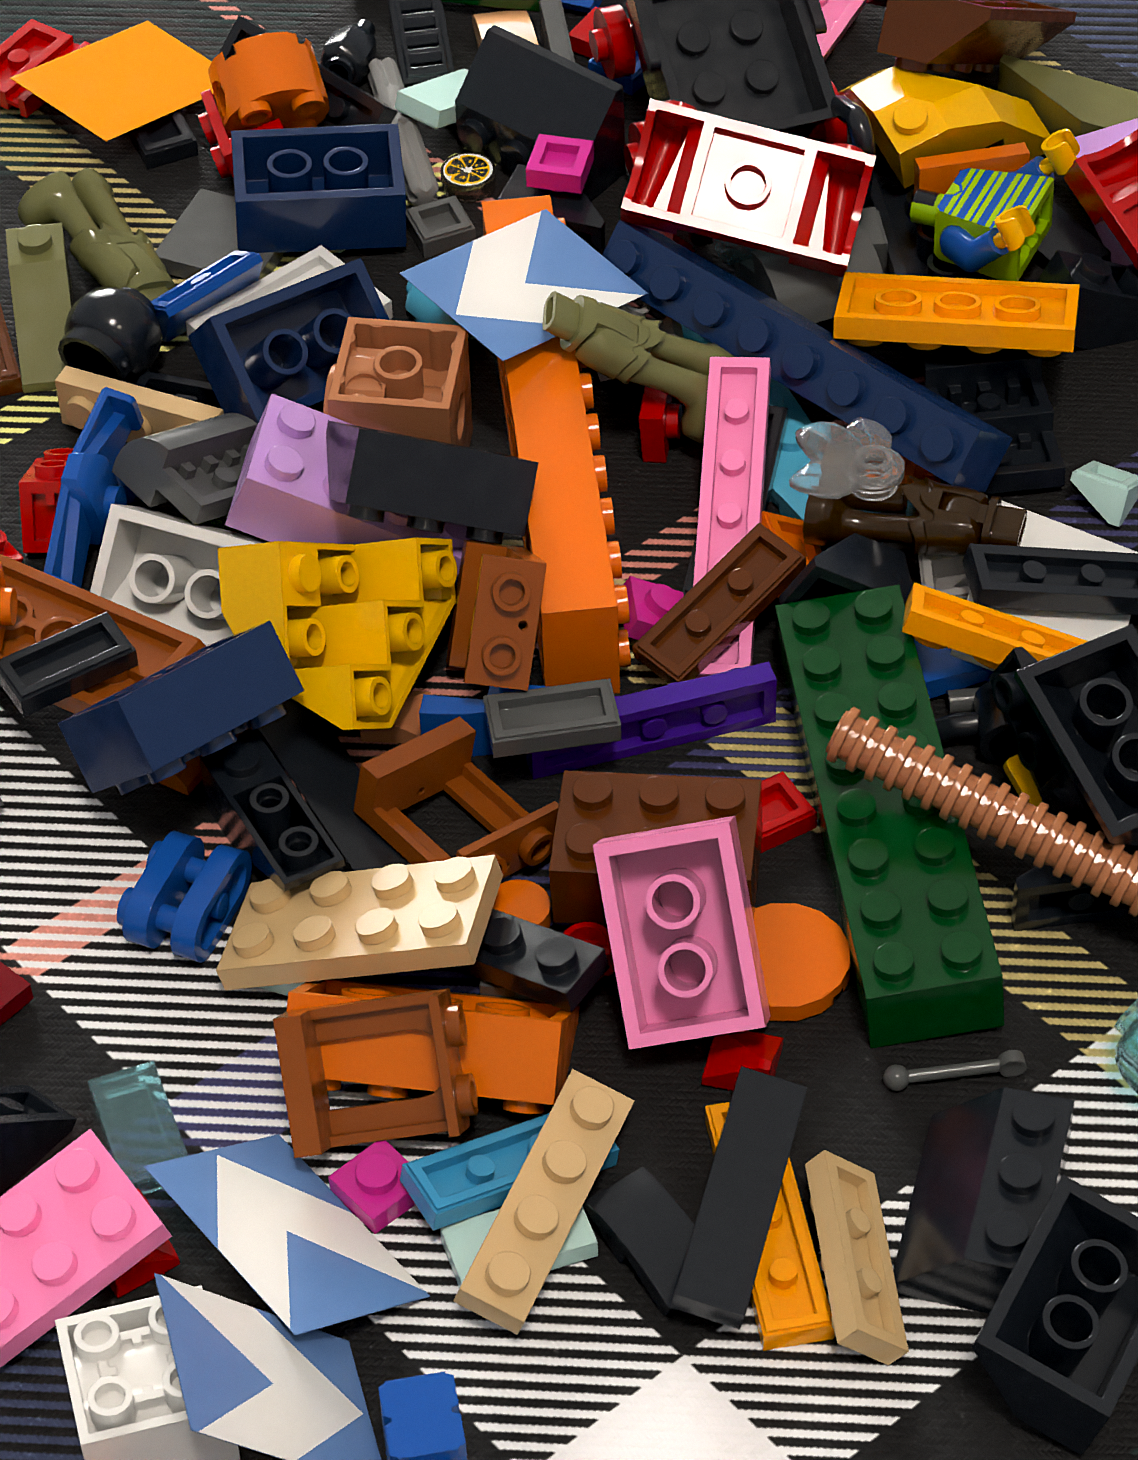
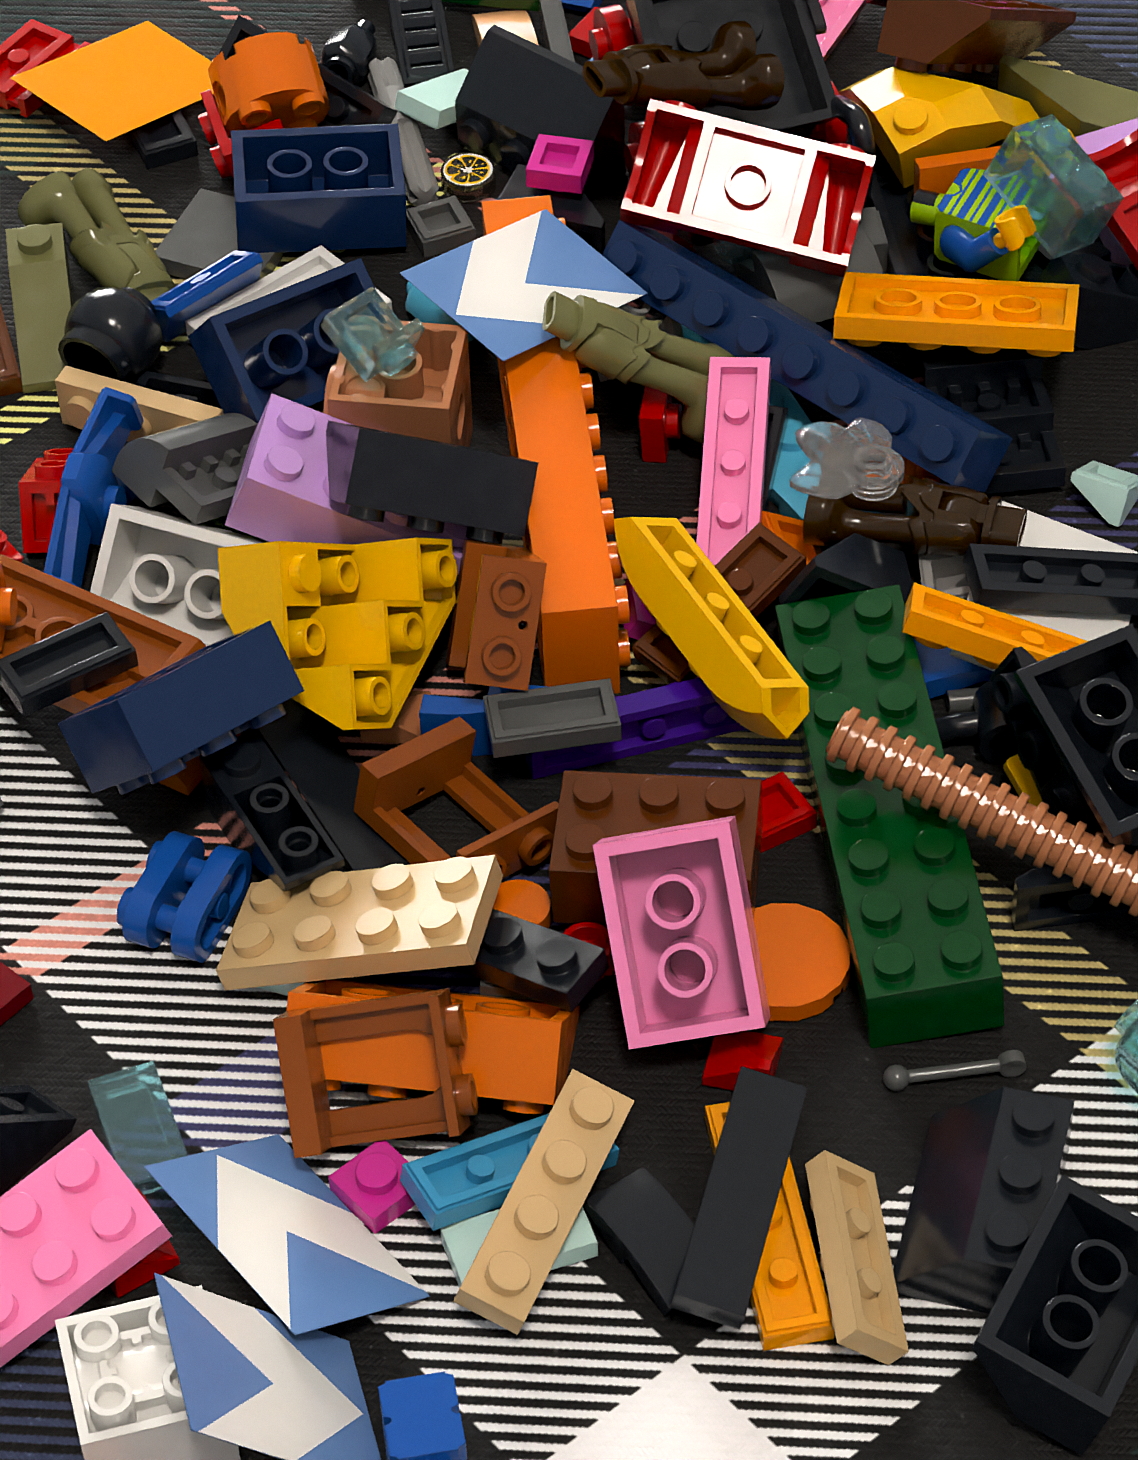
(372, 335): none -> clear light blue bracket
(711, 626): none -> yellow brick
(722, 76): none -> dark brown piece
(1057, 184): none -> clear light blue brick

